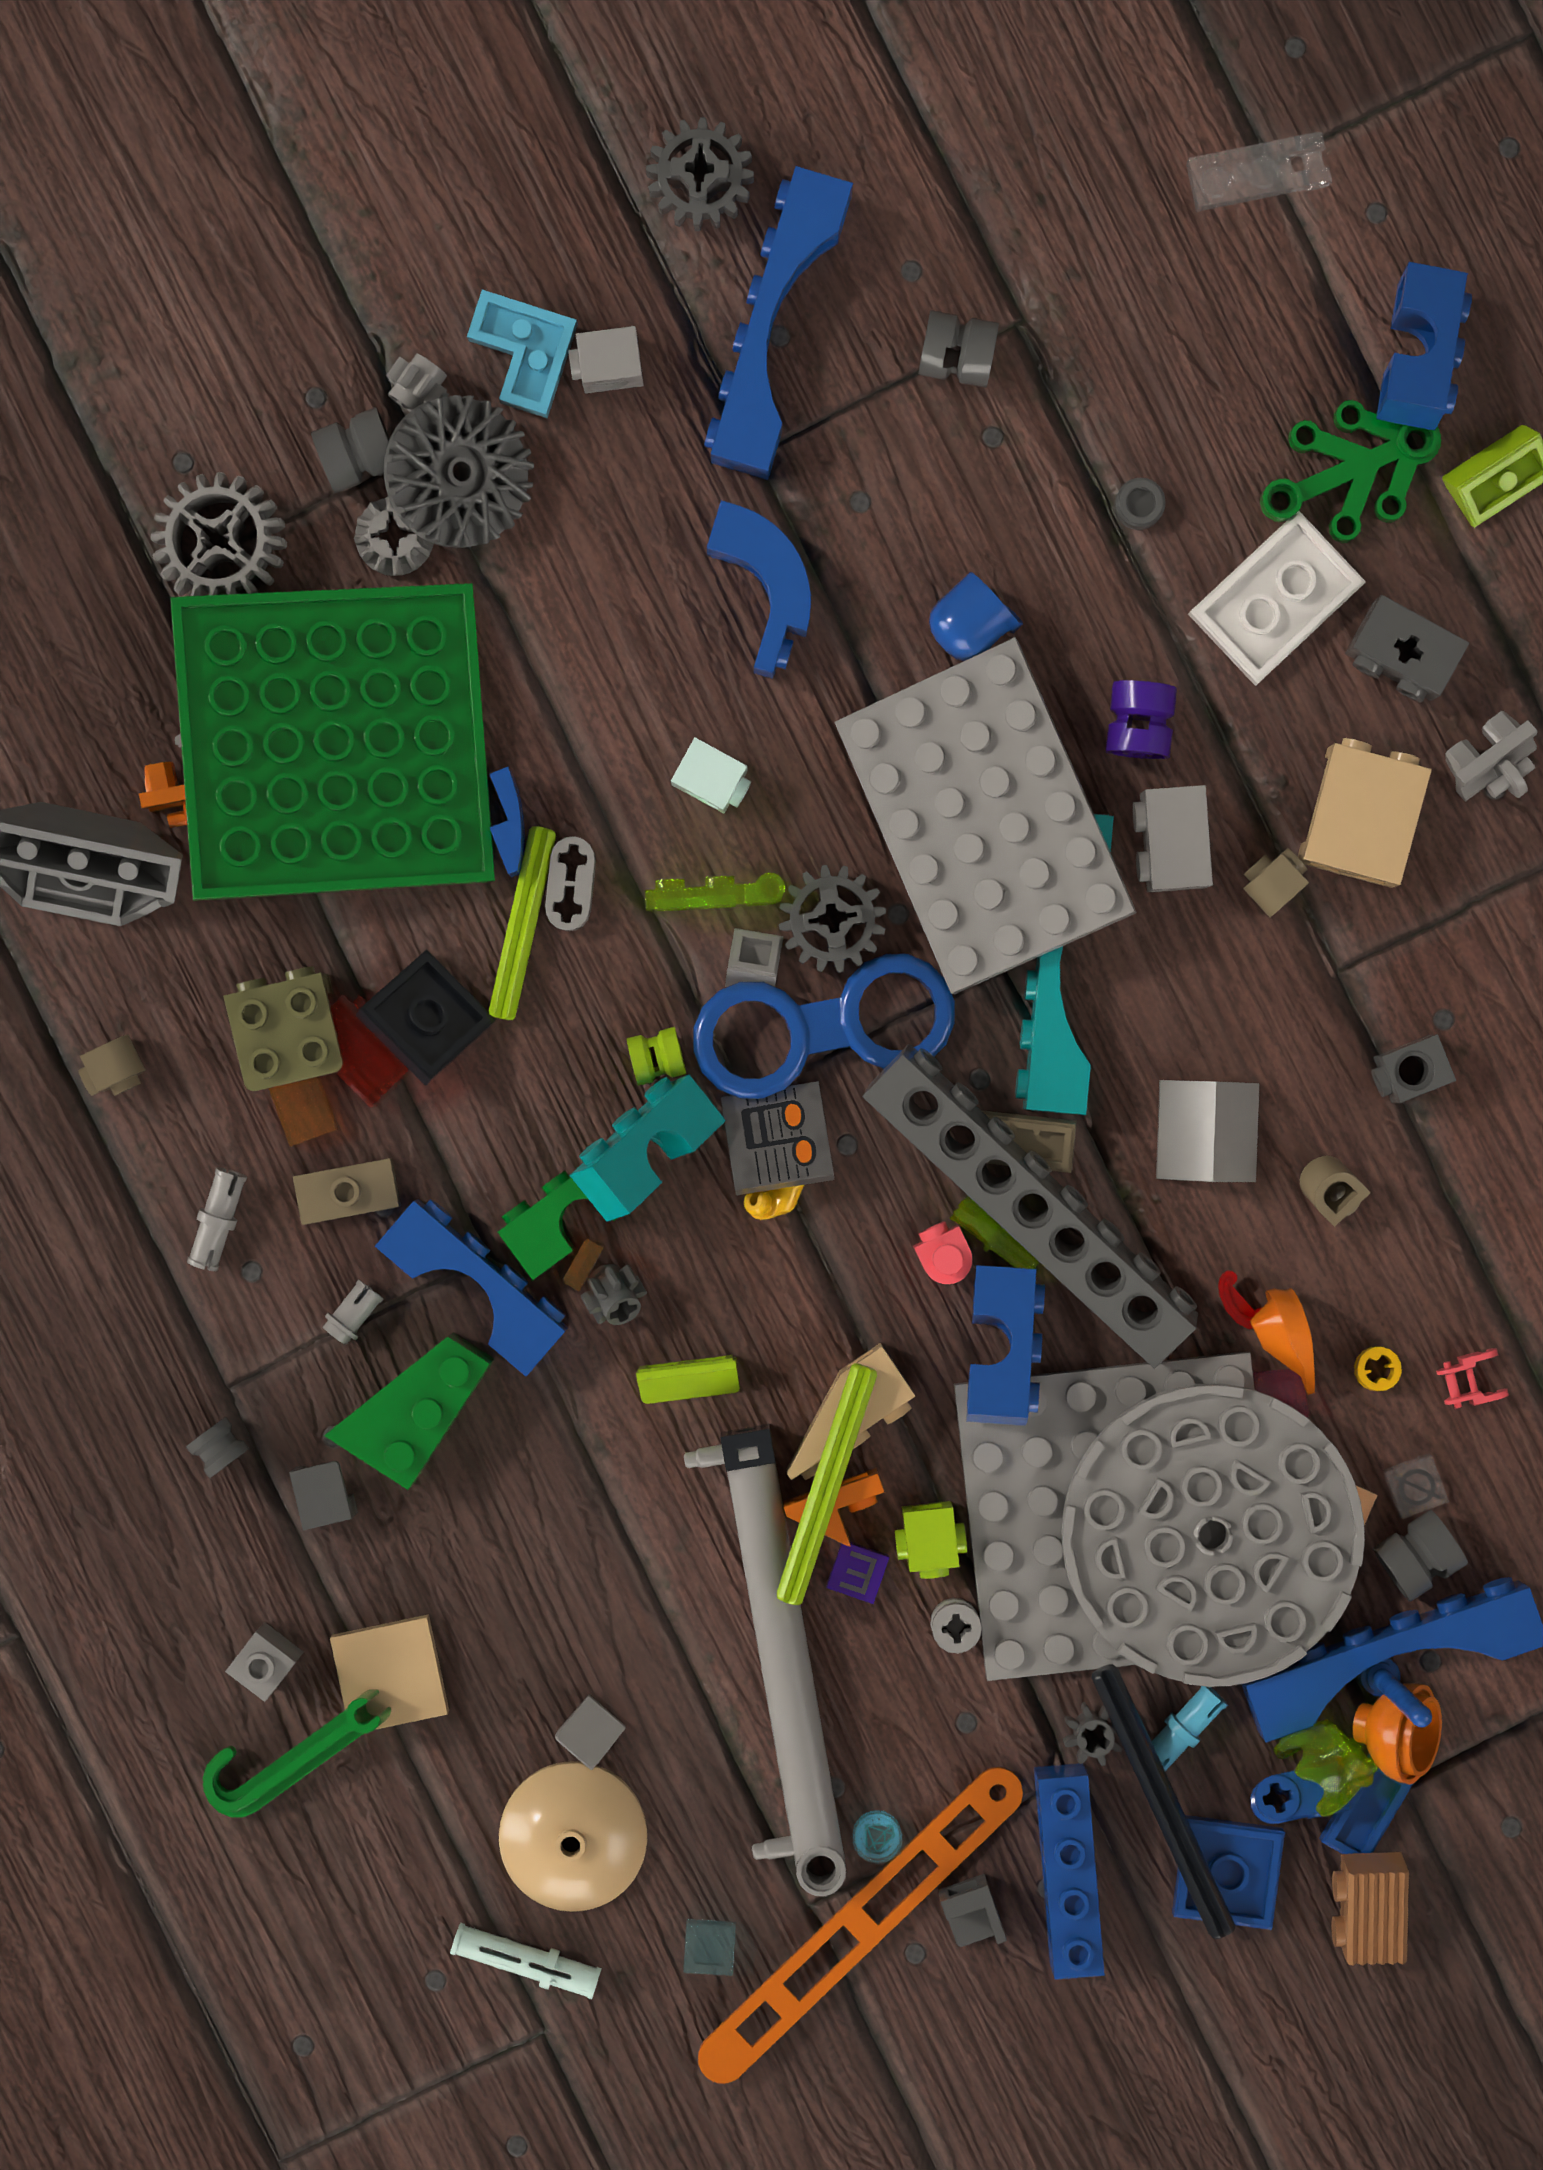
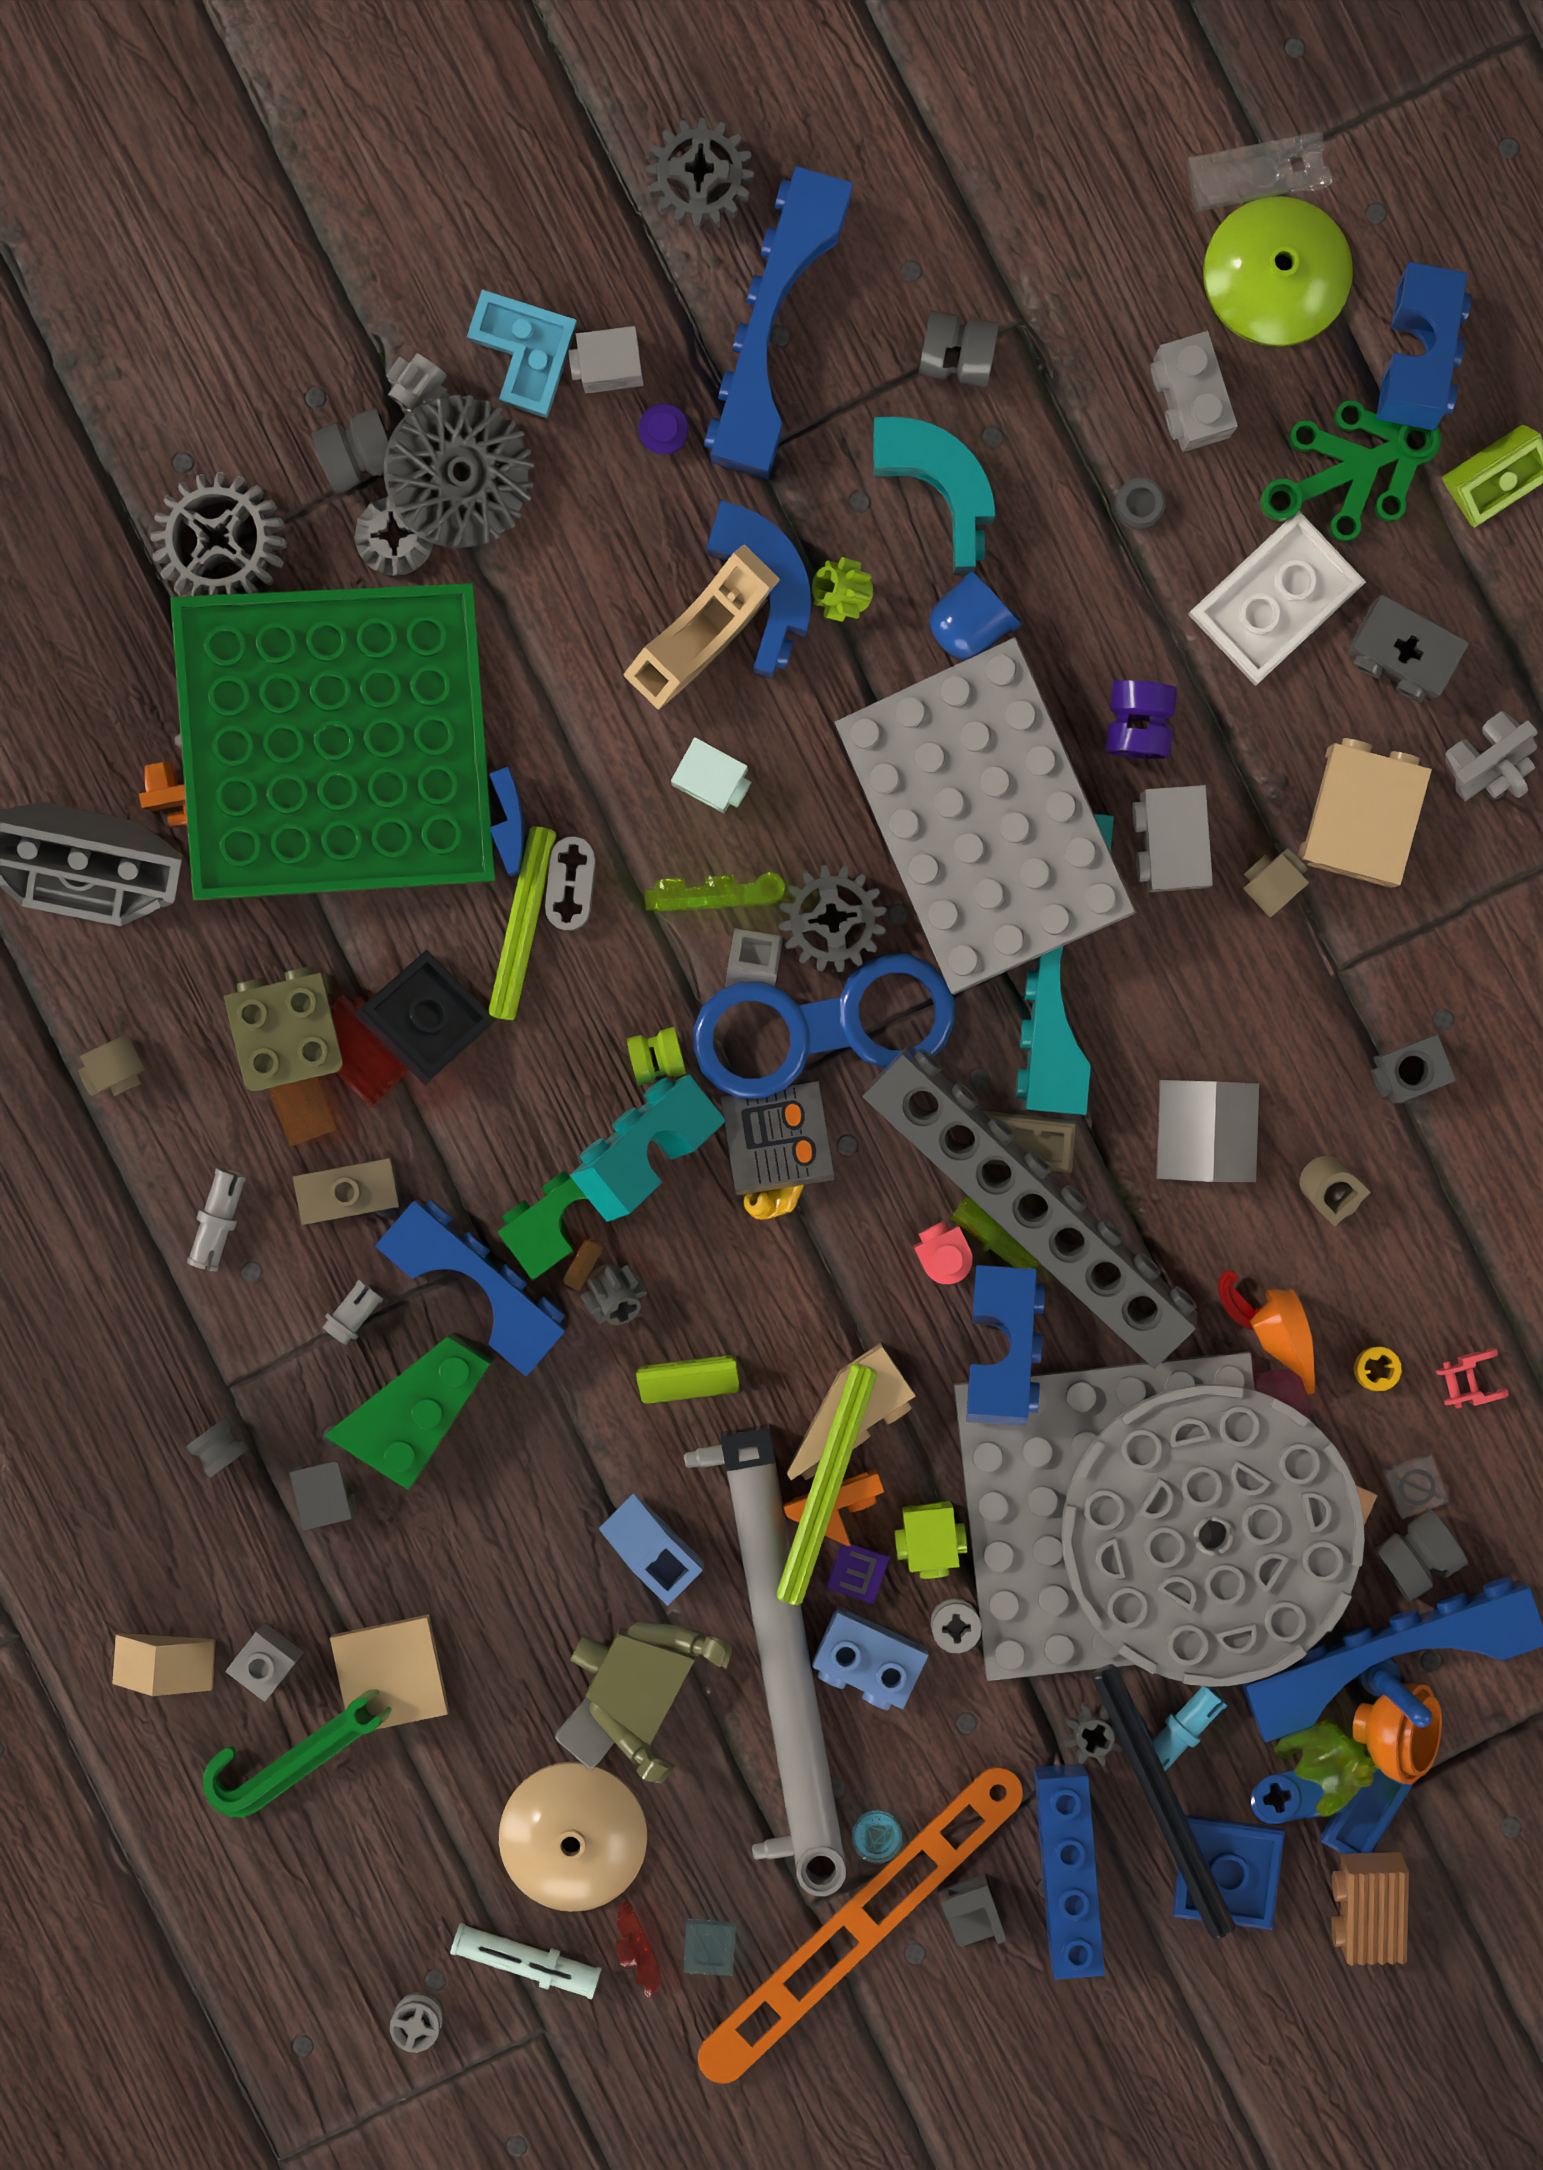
(163, 1664): none -> tan slope
(412, 2033): none -> light grey wheel
(635, 1950): none -> clear red piece
(639, 1682): none -> olive torso
(652, 1549): none -> medium blue slope
(663, 429): none -> dark purple plate
(703, 629): none -> tan arch
(842, 589): none -> lime gear
(869, 1659): none -> medium blue brick
(937, 457): none -> teal arch
(1193, 391): none -> light grey brick
(1258, 297): none -> lime dish

